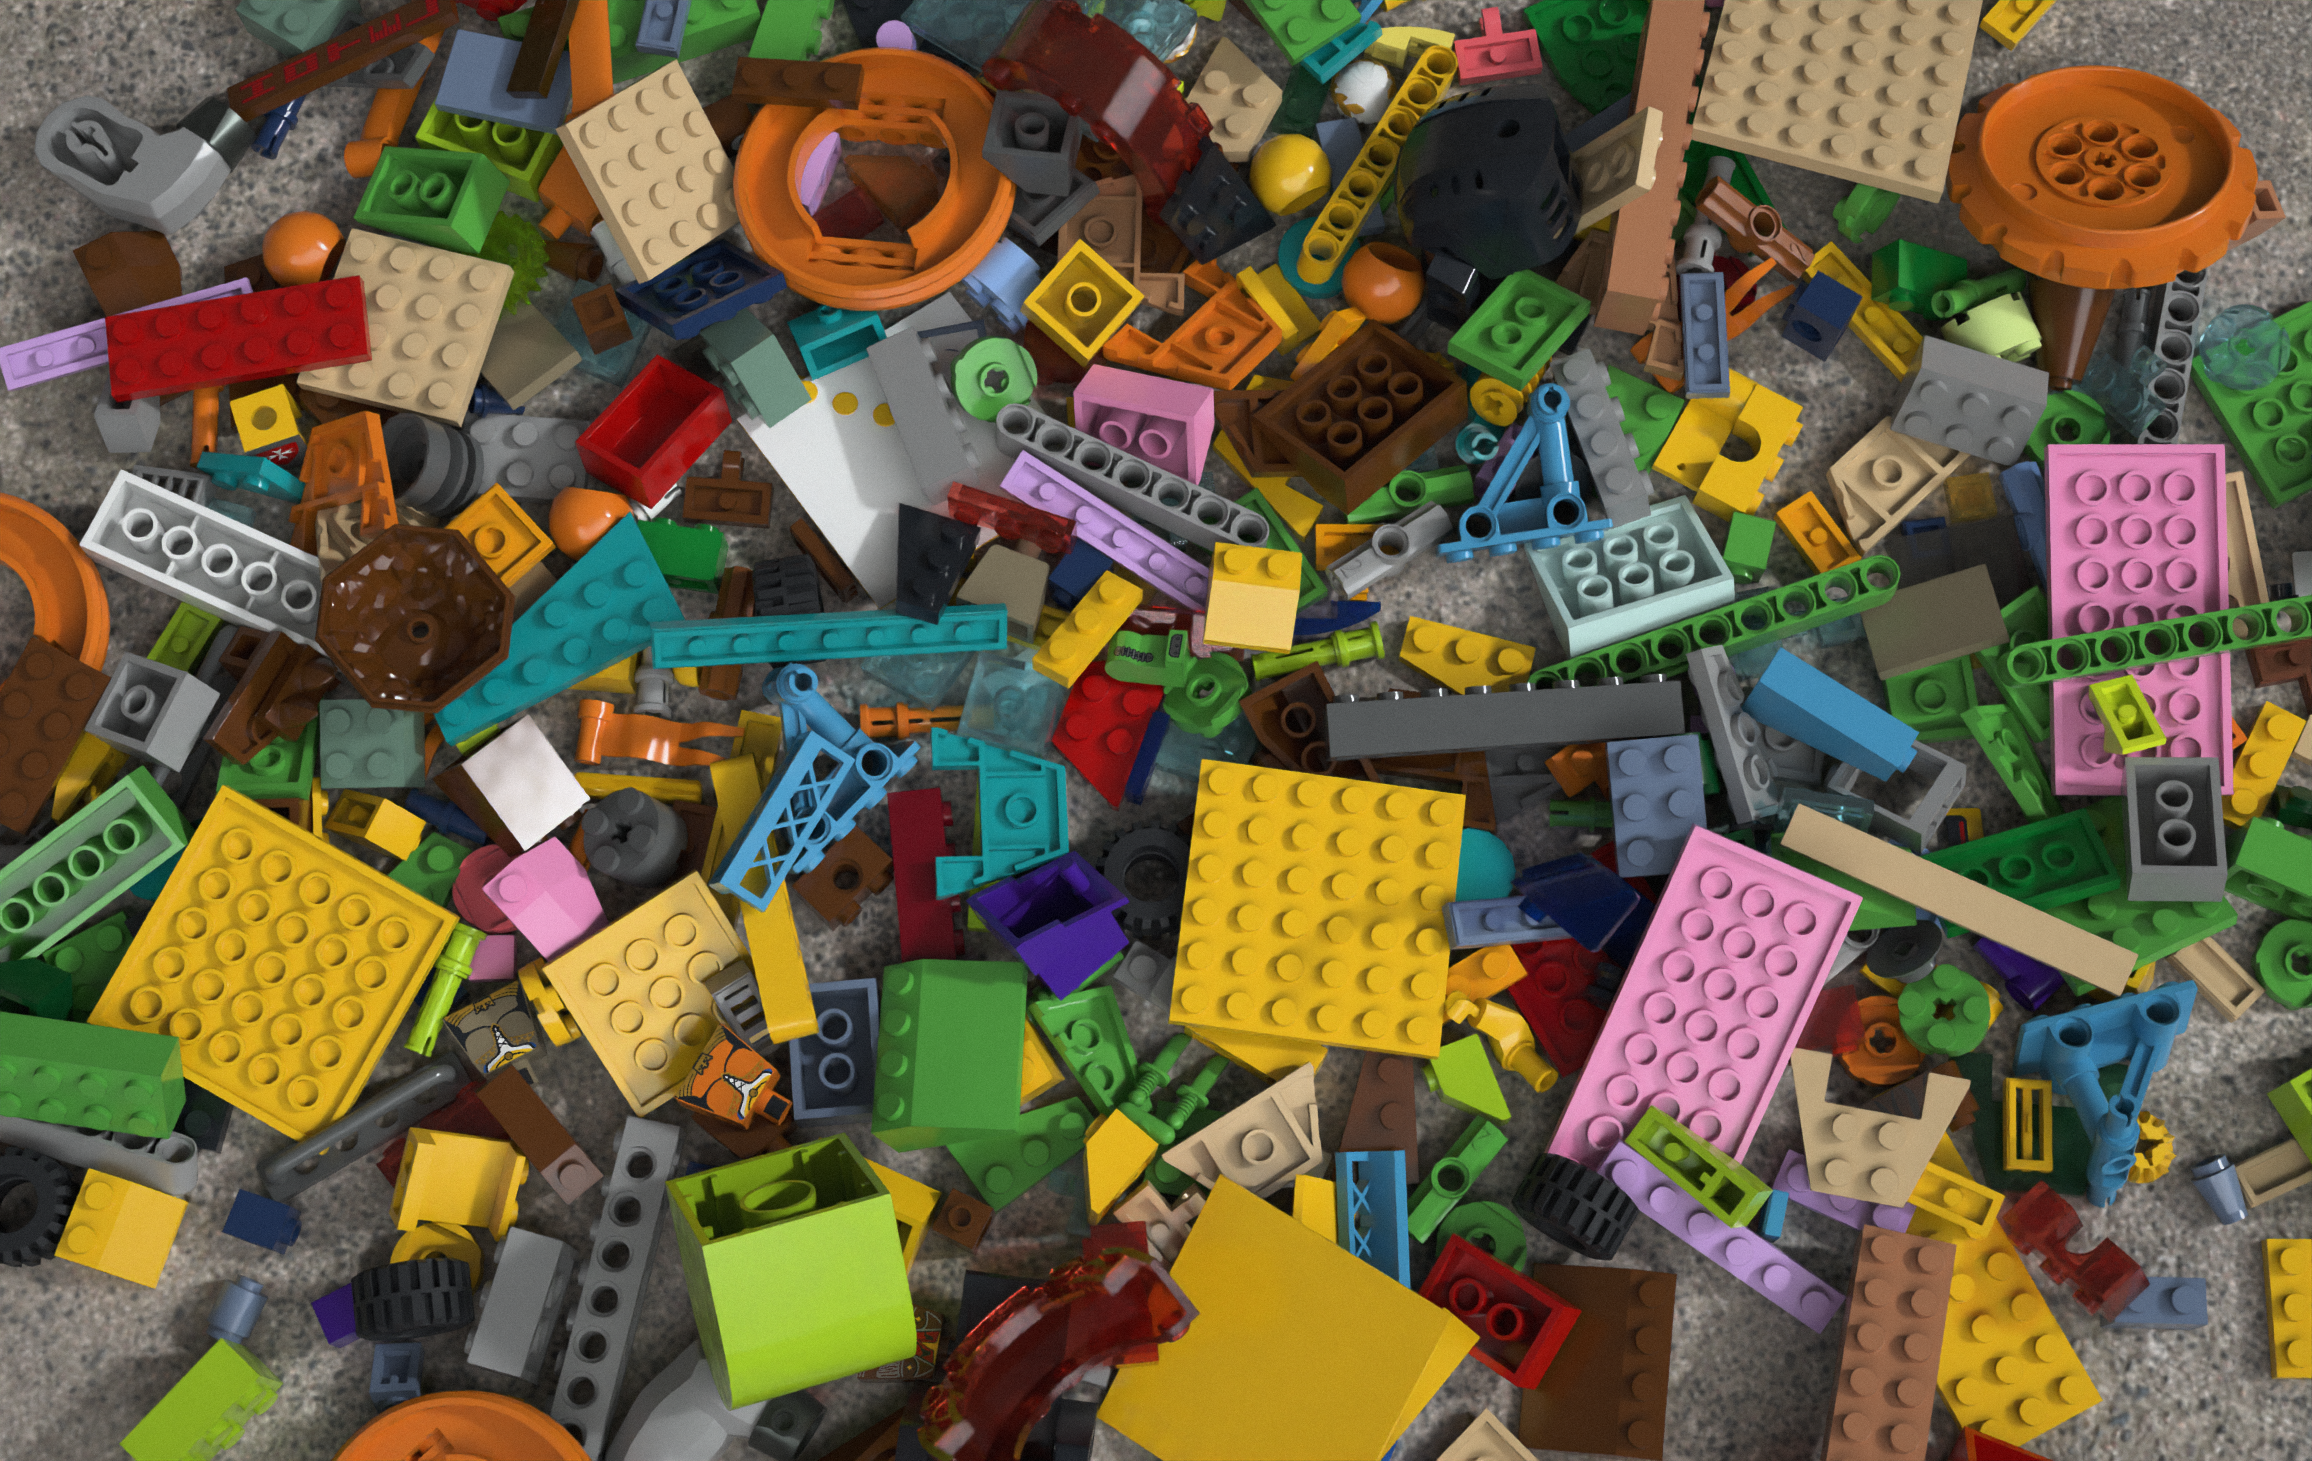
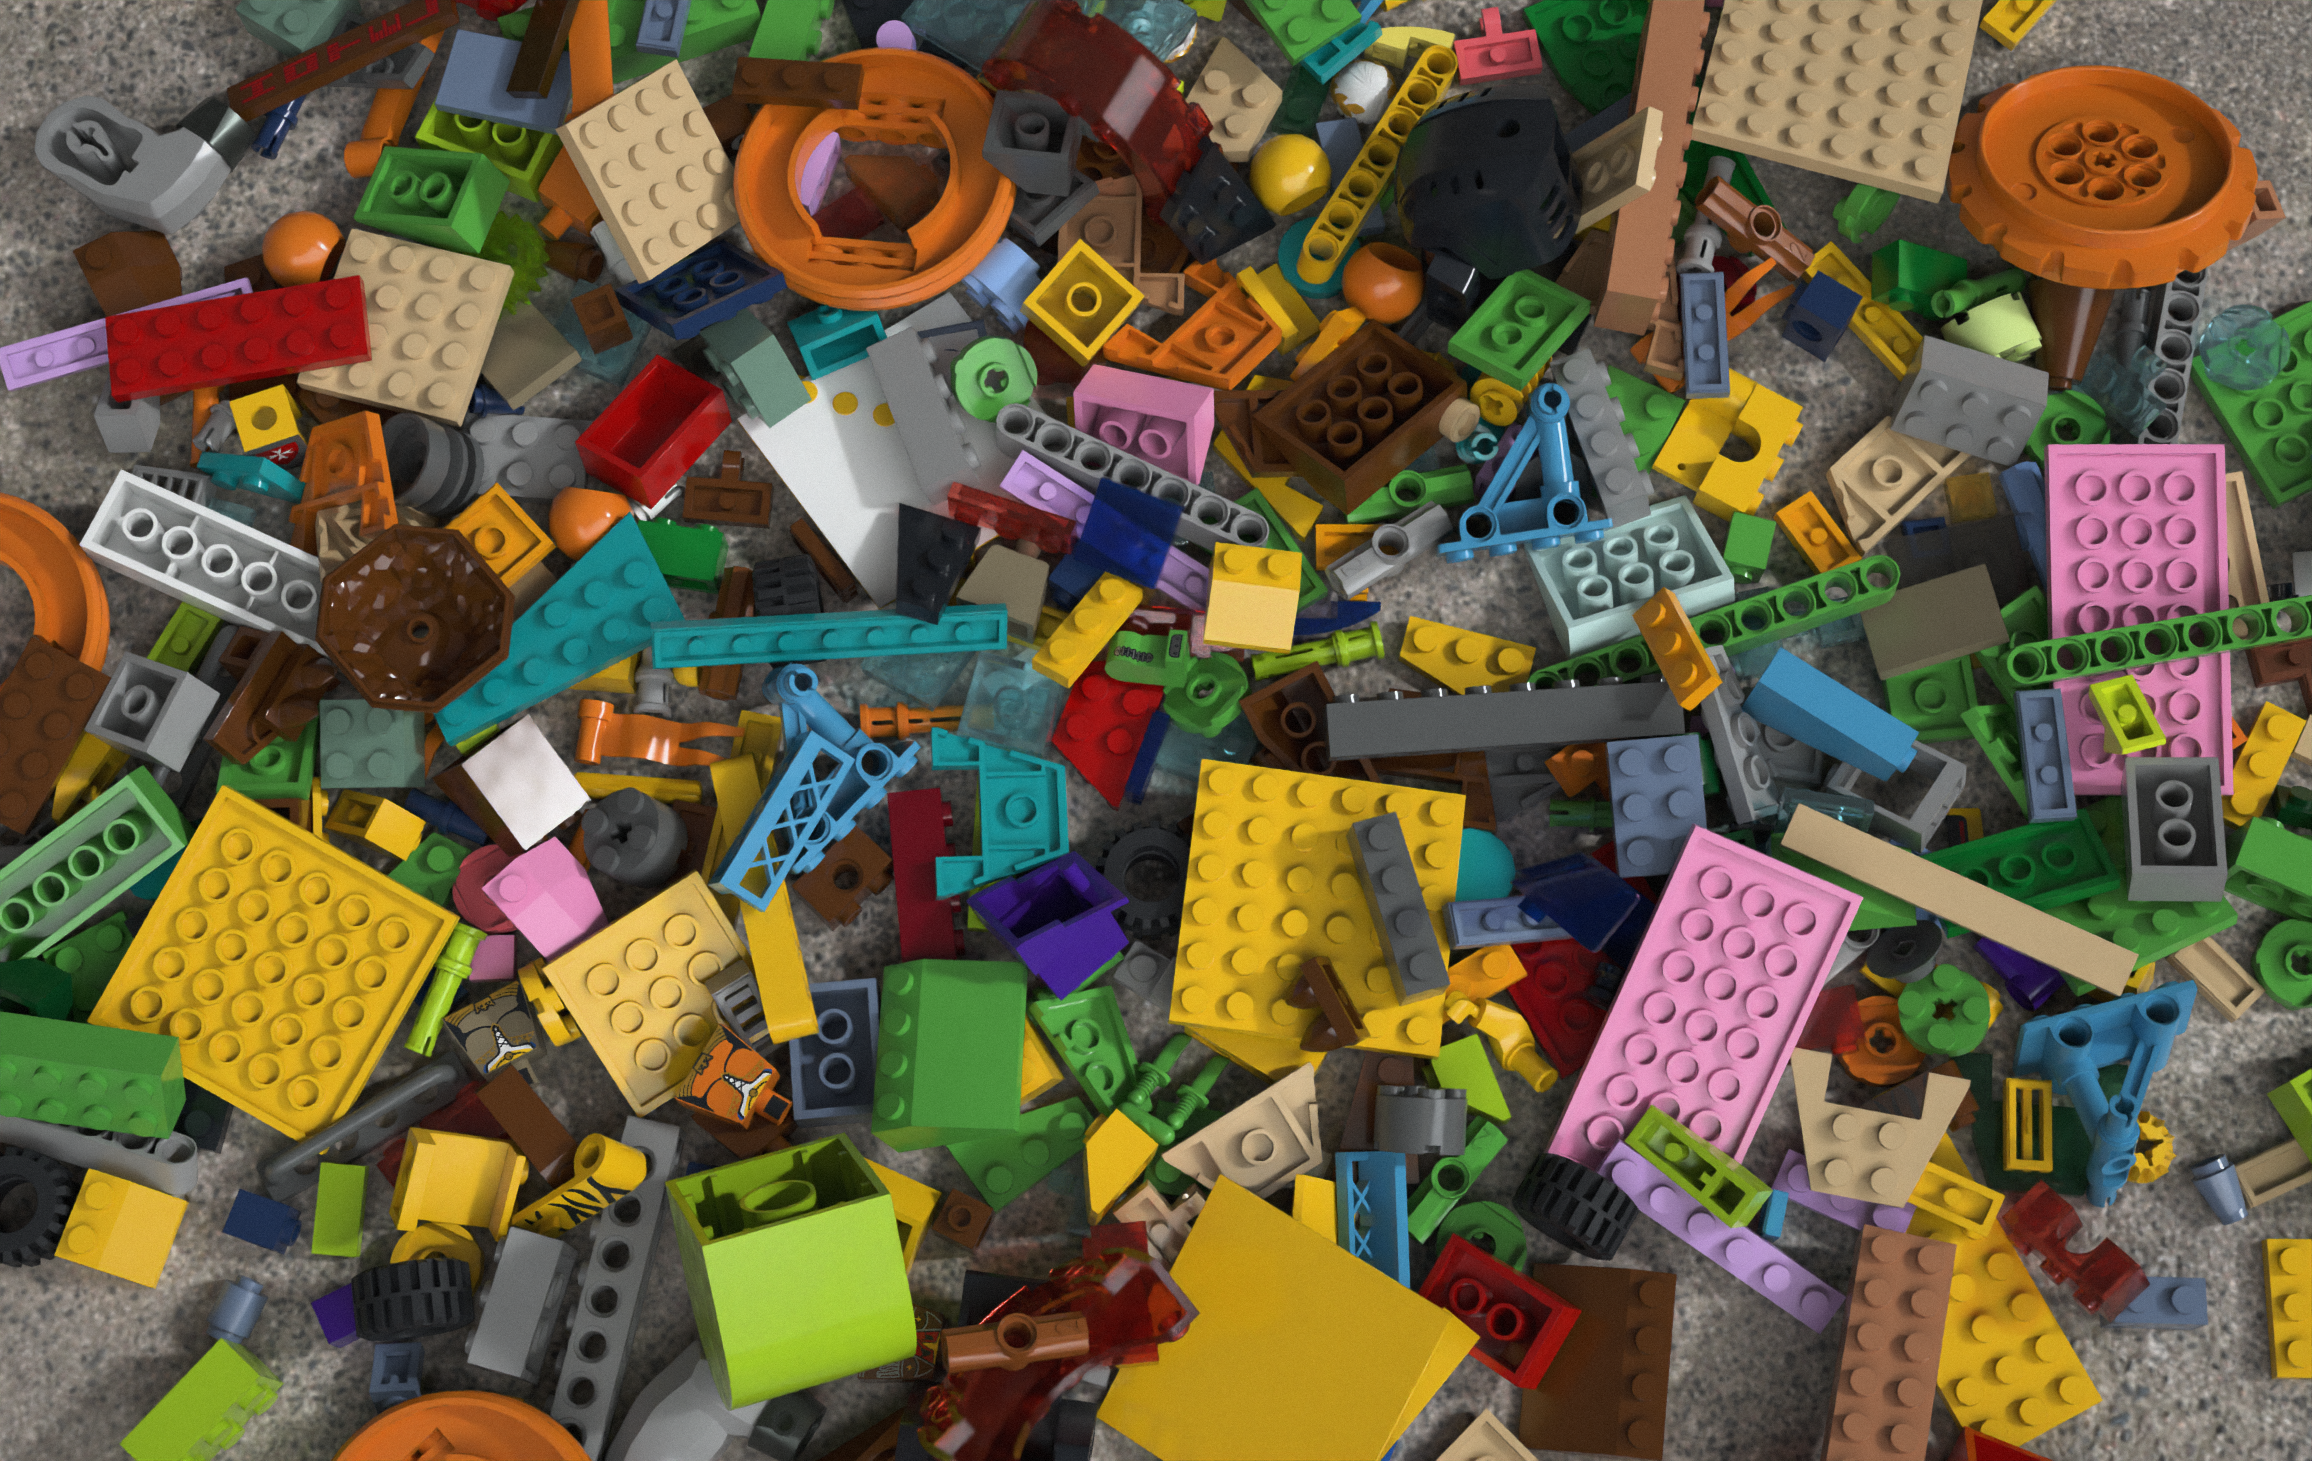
(216, 428): none -> light grey pin
(340, 1209): none -> lime tile
(603, 1175): none -> yellow door
(985, 1346): none -> dark orange piece
(1129, 532): none -> clear blue tile
(1339, 1022): none -> reddish brown tile
(1397, 909): none -> dark grey brick
(1420, 1120): none -> dark grey brick
(1459, 419): none -> tan tile
(1677, 649): none -> light orange plate
(2045, 756): none -> sand blue tile

